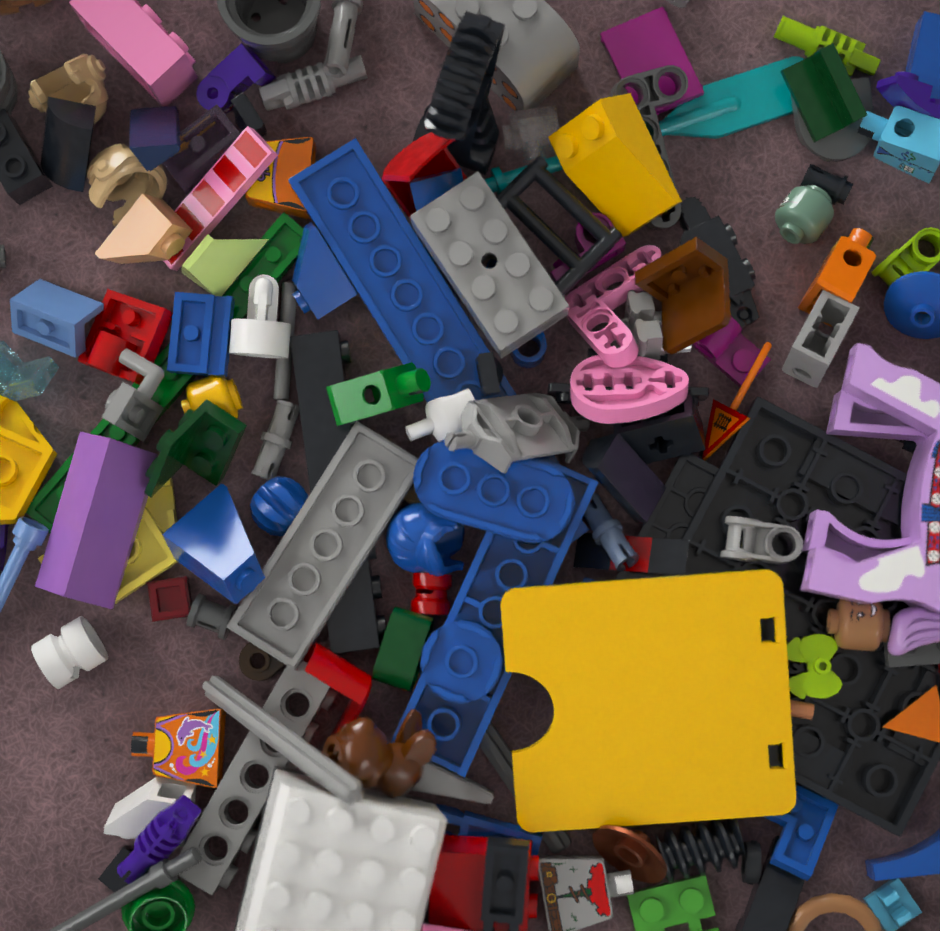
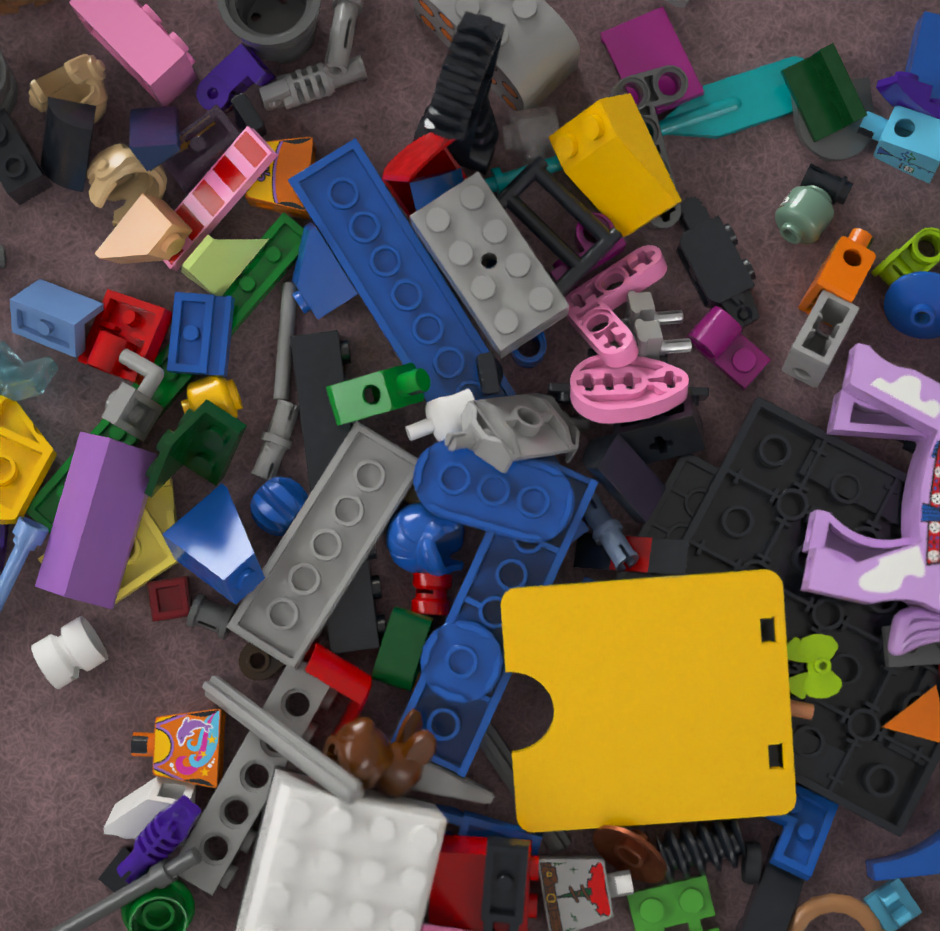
(261, 333): white piece -> none
(692, 290): reddish brown bracket -> none
(725, 420): piece -> none
(758, 541): light grey piece -> none
(815, 39): lime hinge -> none
(858, 625): medium nougat head -> none

